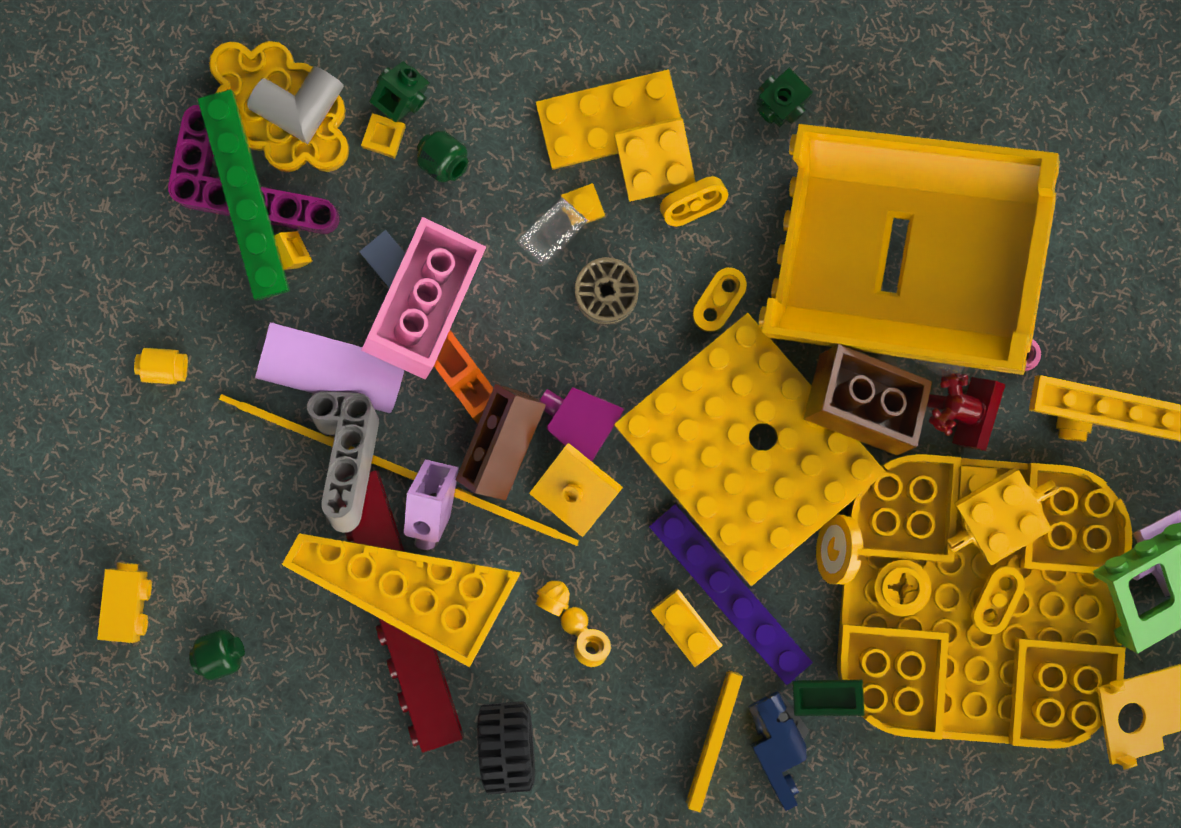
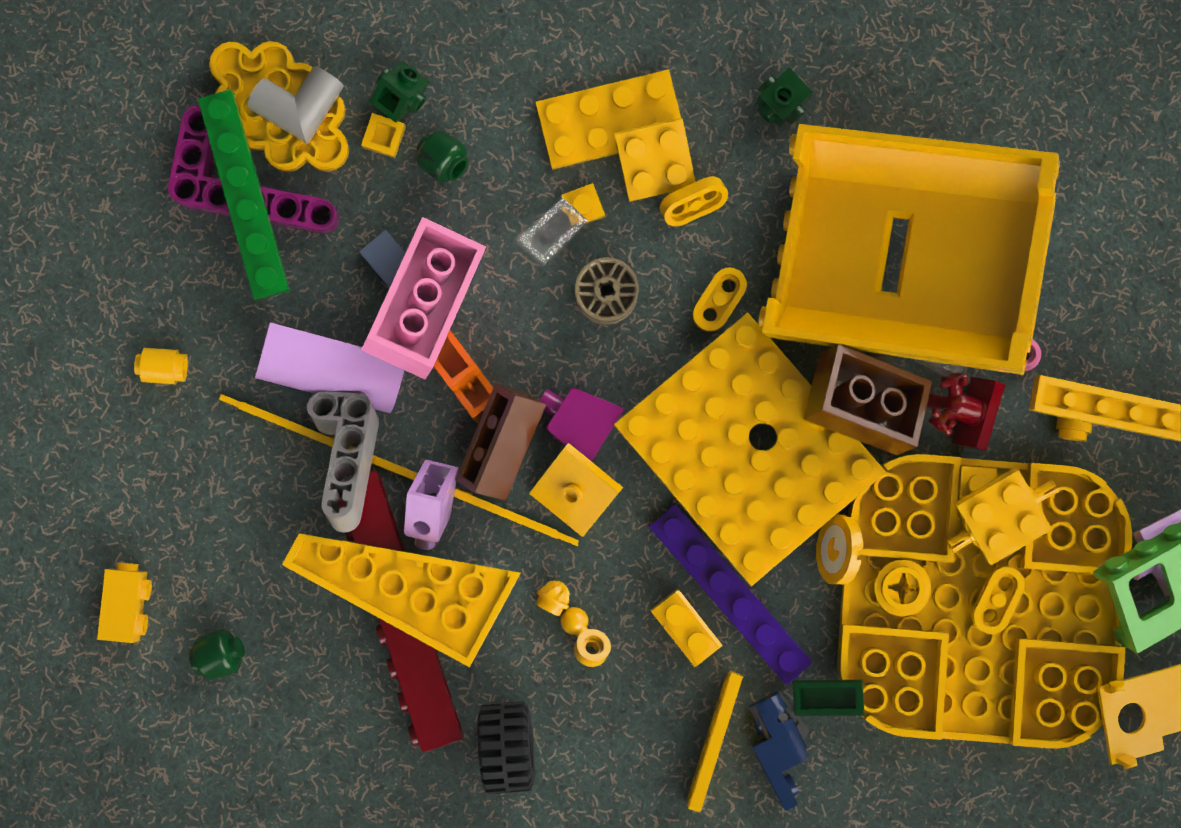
(292, 250): yellow plate -> none

